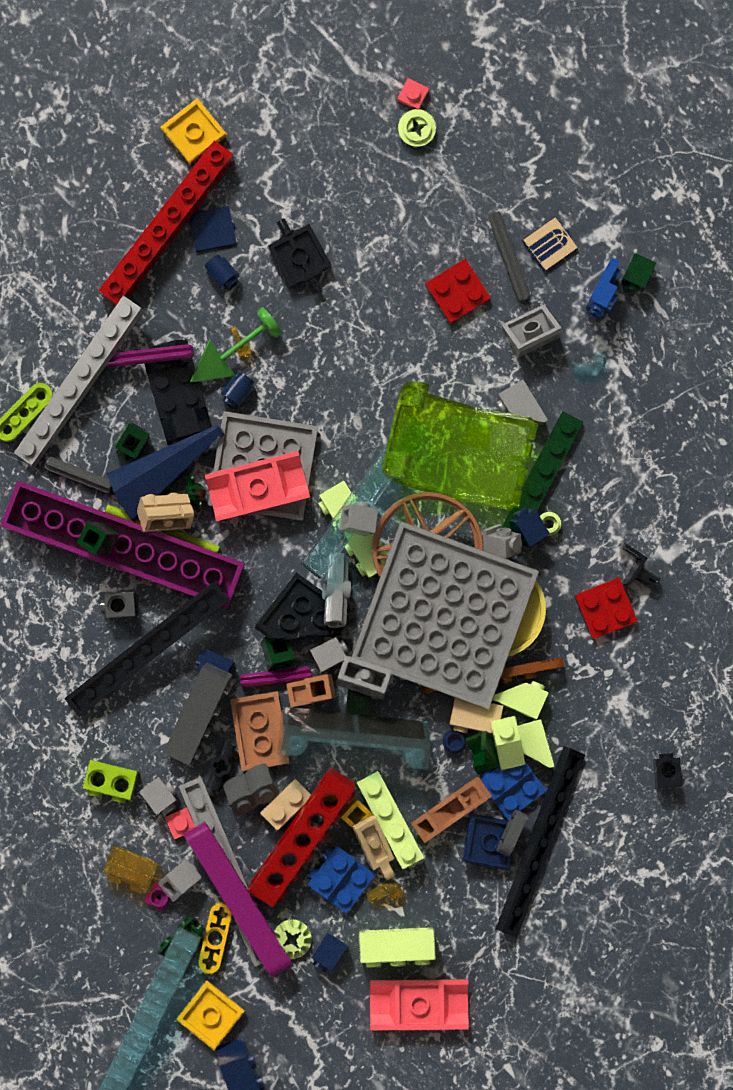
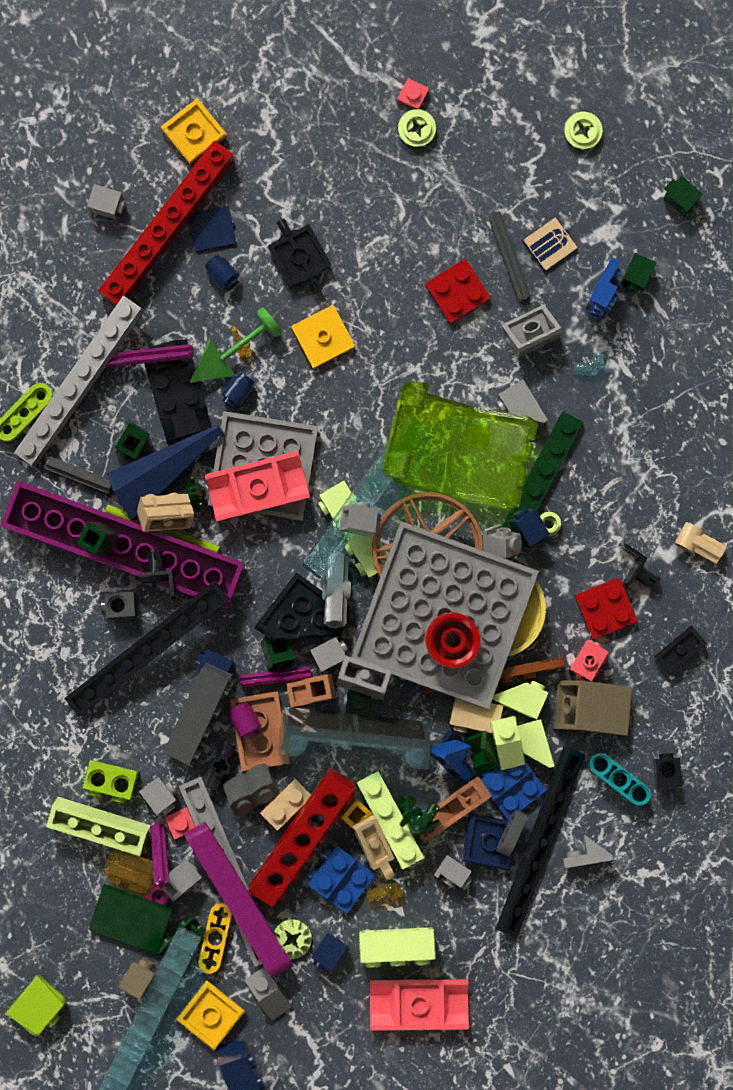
(37, 1006): none -> lime torso
(98, 826): none -> yellowish green brick
(106, 202): none -> light grey brick
(130, 918): none -> dark green tile
(138, 977): none -> dark tan brick
(157, 572): none -> black bracket
(159, 855): none -> magenta axle
(245, 720): none -> magenta brick
(268, 993): none -> light grey slope
(323, 336): none -> yellow plate
(417, 821): none -> dark green piece
(451, 758): none -> blue slope
(453, 873): none -> light grey brick
(459, 654): none -> red wheel
(585, 120): none -> yellowish green gear
(587, 671): none -> coral head
(592, 707): none -> dark tan slope
(593, 854): none -> light grey slope
(630, 781): none -> teal beam
(680, 650): none -> black plate
(682, 195): none -> dark green brick
(695, 541): none -> tan piece

